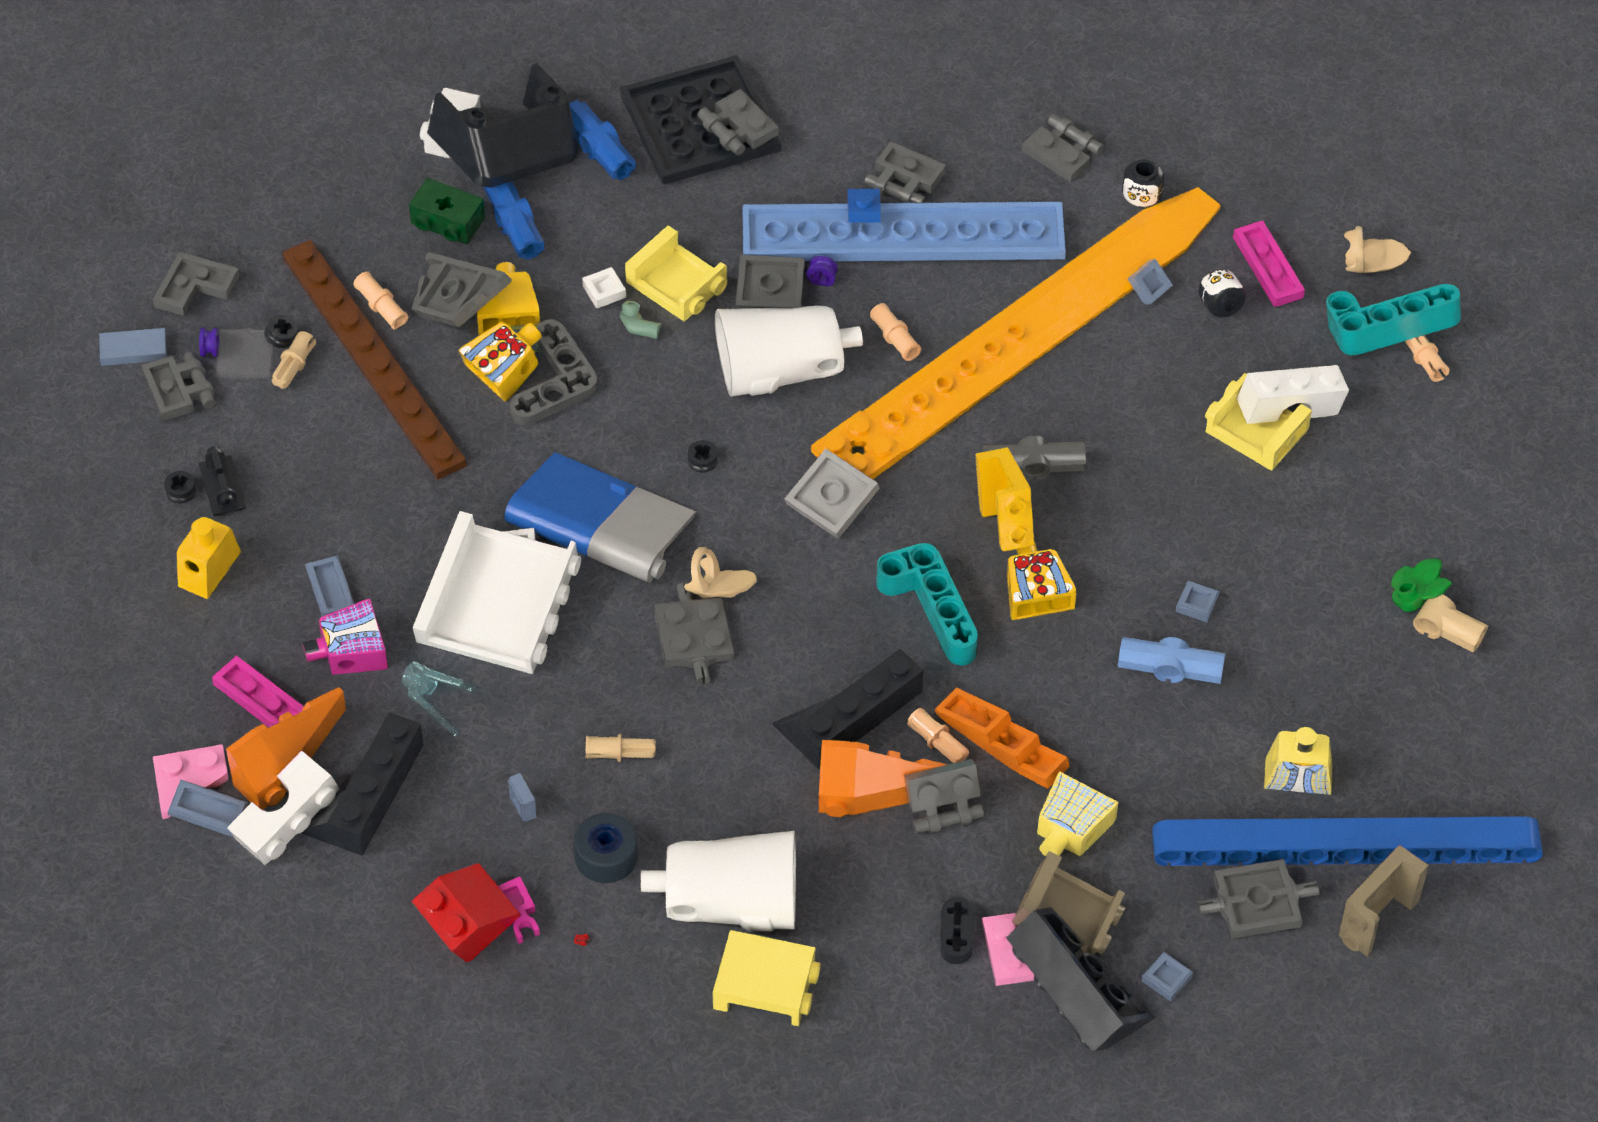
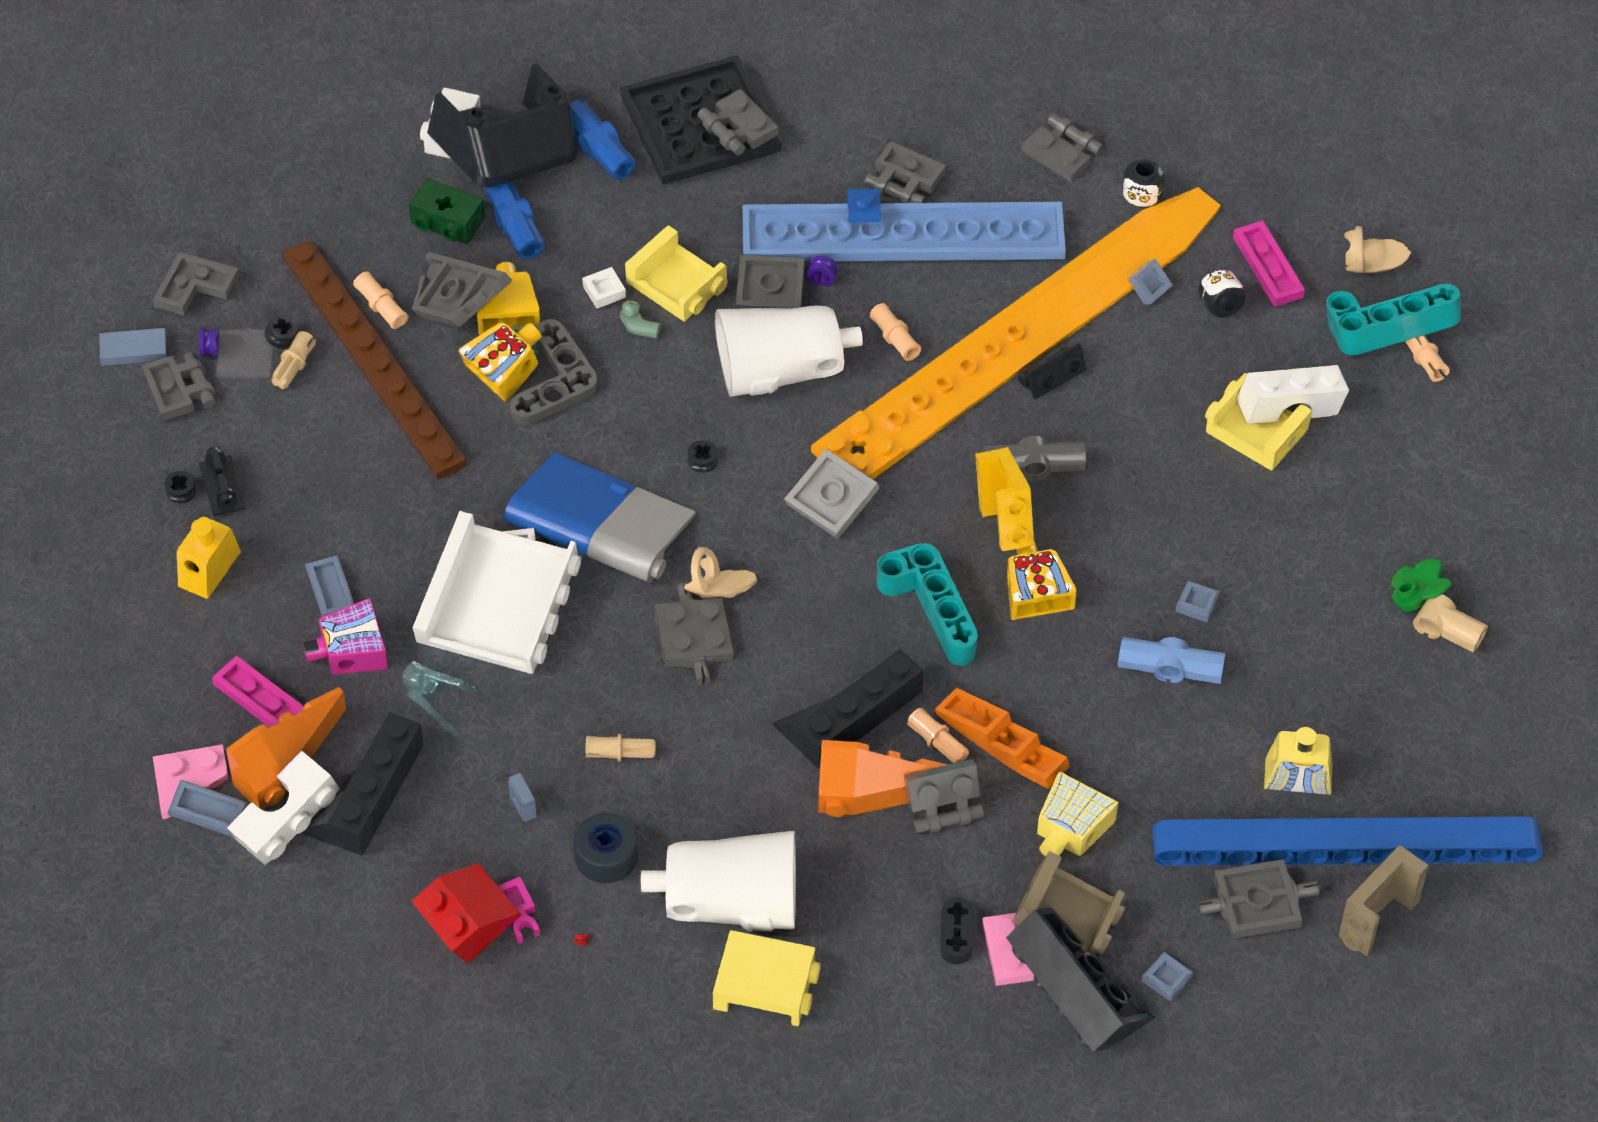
(1055, 371): none -> black hinge

